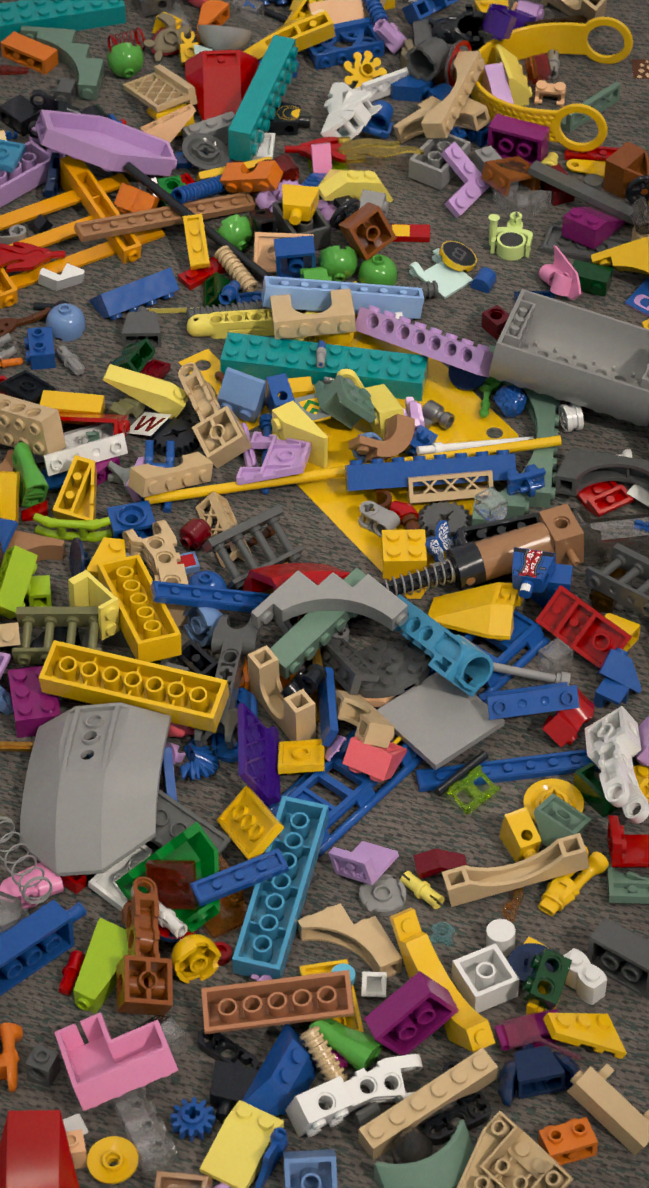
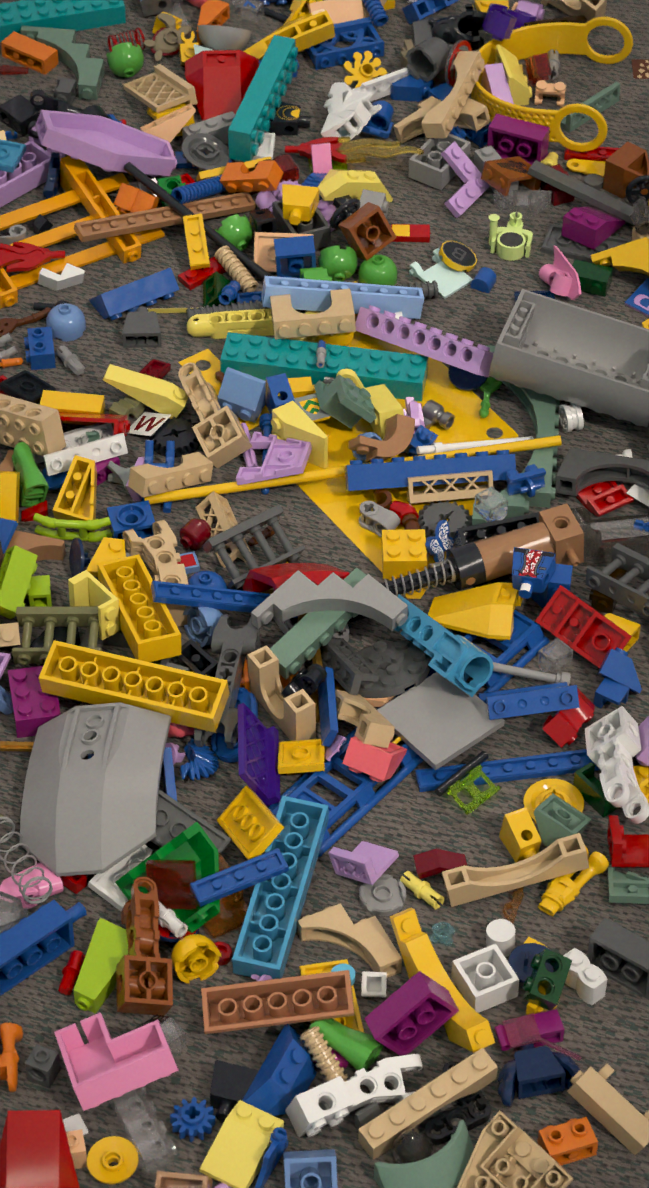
(135, 355): dark green brick -> none
(224, 1043): black beam -> none
(389, 34): lavender piece -> none
(494, 321): dark red brick -> none
(510, 400): blue piece -> none
(585, 1029): yellow wing -> none

